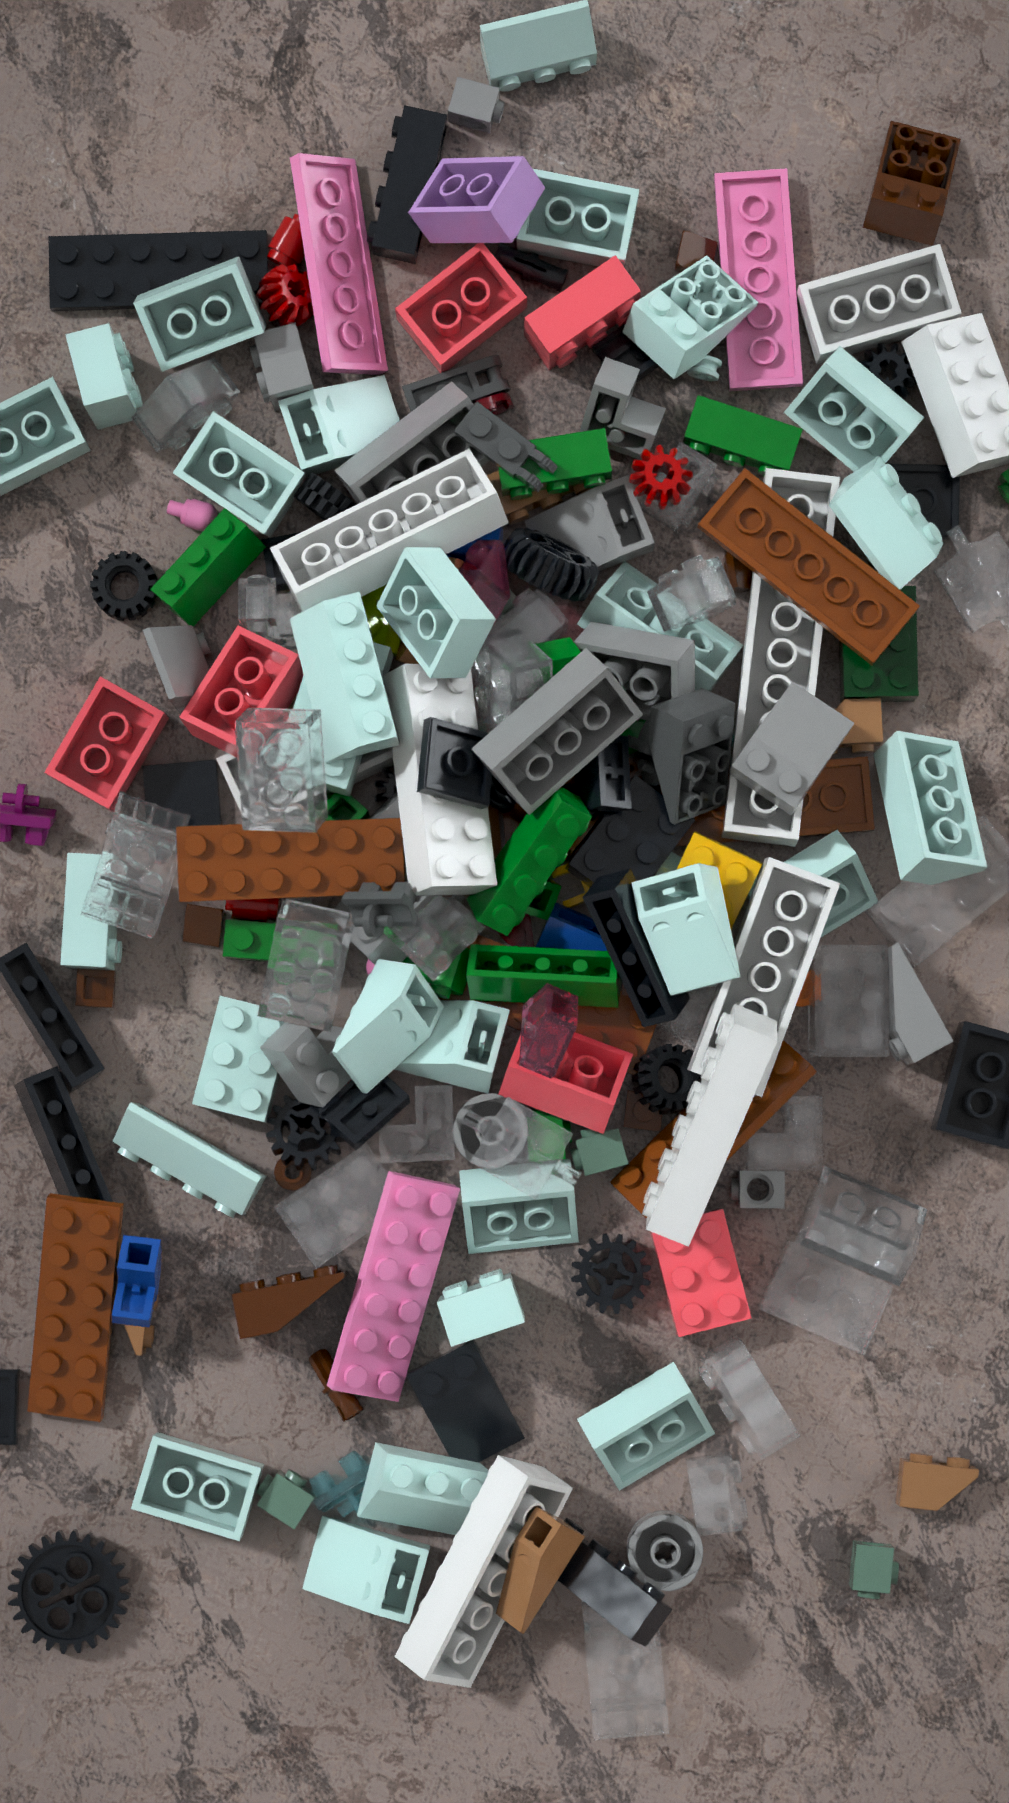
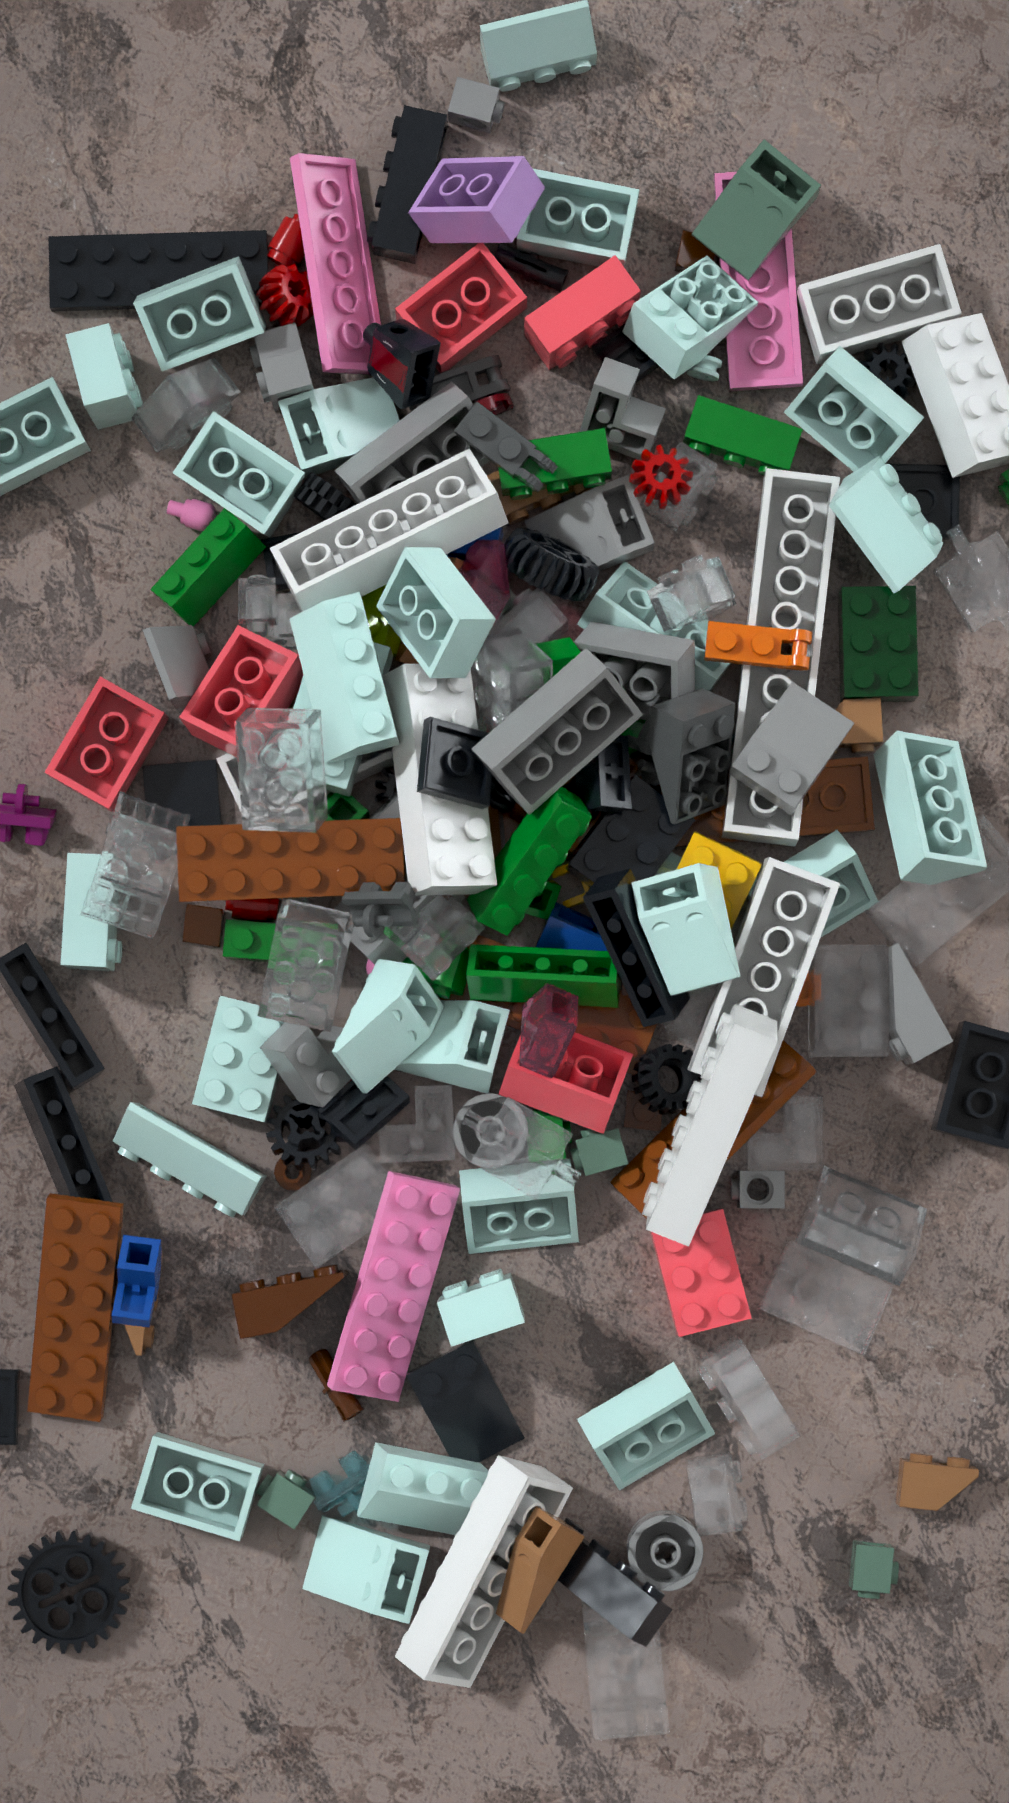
(95, 988): reddish brown plate -> none
(109, 570): black tyre -> none
(402, 360): none -> black torso
(521, 934): dark red tile -> none
(607, 1290): black gear -> none
(737, 573): reddish brown slope -> none
(757, 209): none -> sand green slope
(757, 645): none -> orange plate
(808, 566): dark orange plate -> none
(912, 183): reddish brown slope -> none

